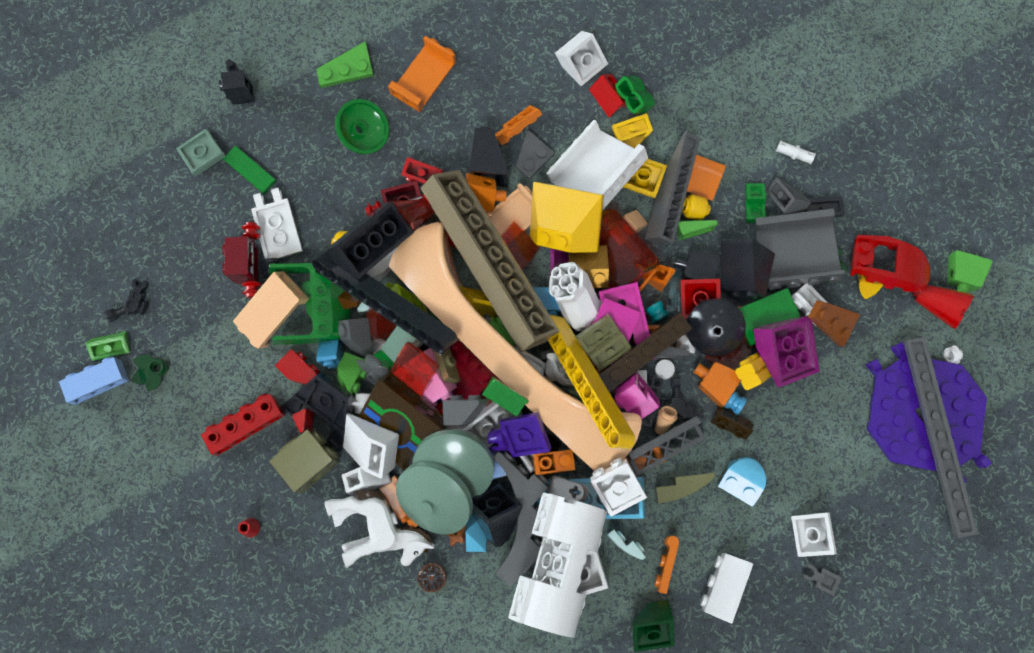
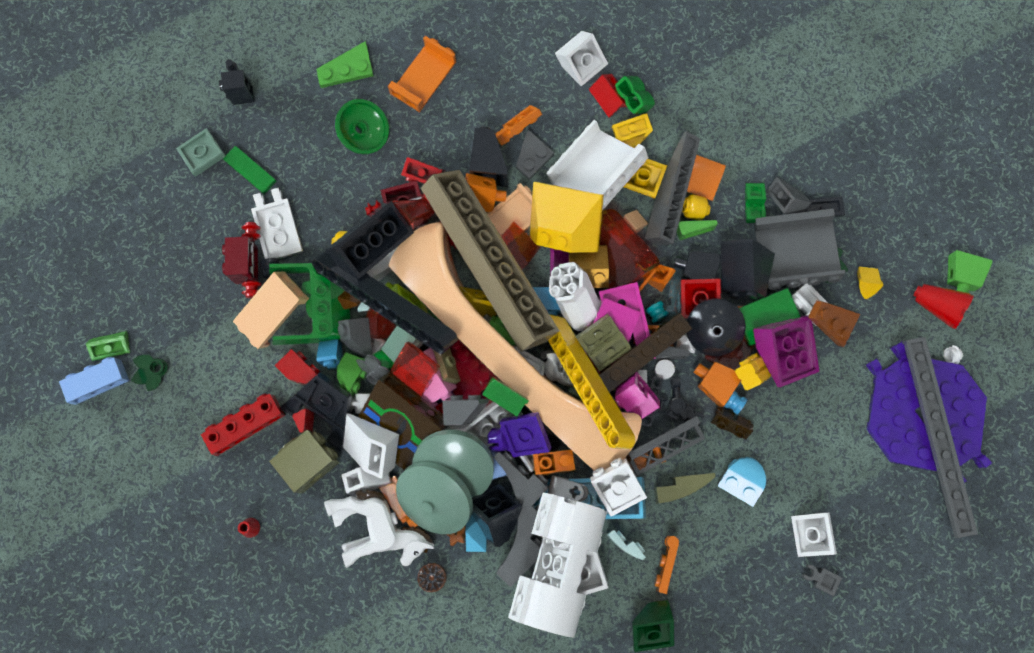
(133, 305): black piece -> none
(665, 419): light nougat cone -> none
(726, 587): white slope -> none
(795, 152): white pin -> none
(911, 264): red slope -> none

